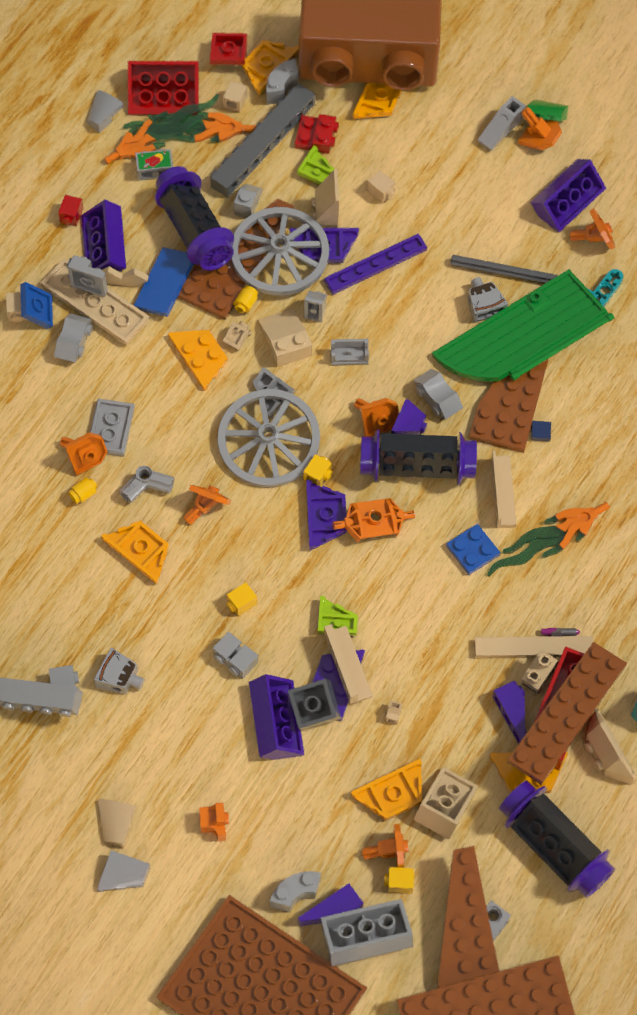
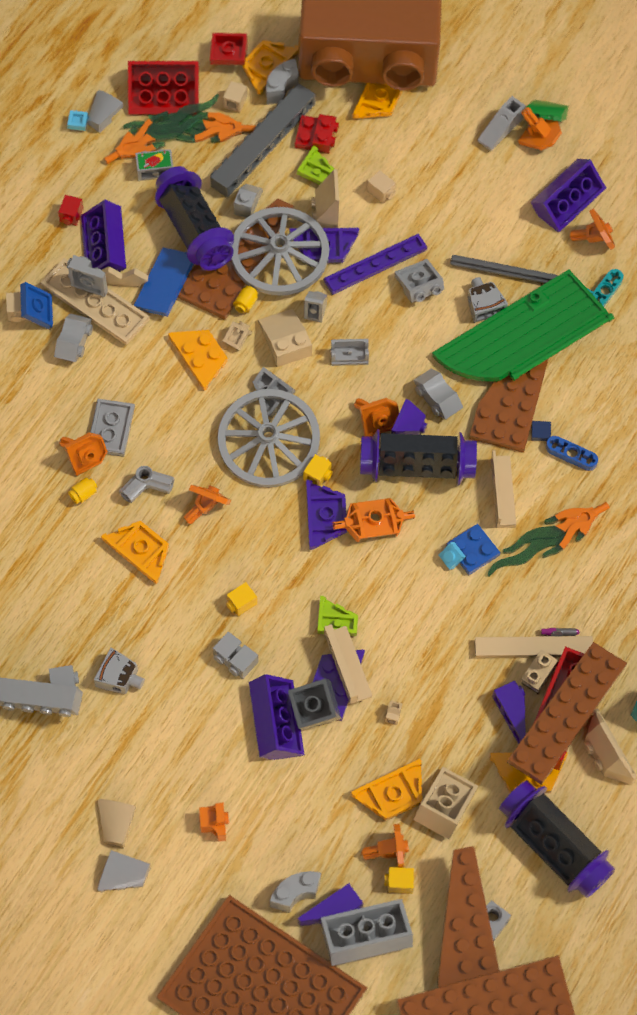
(77, 120): none -> medium azure plate
(420, 281): none -> light grey plate
(452, 555): none -> medium azure plate
(573, 460): none -> blue beam

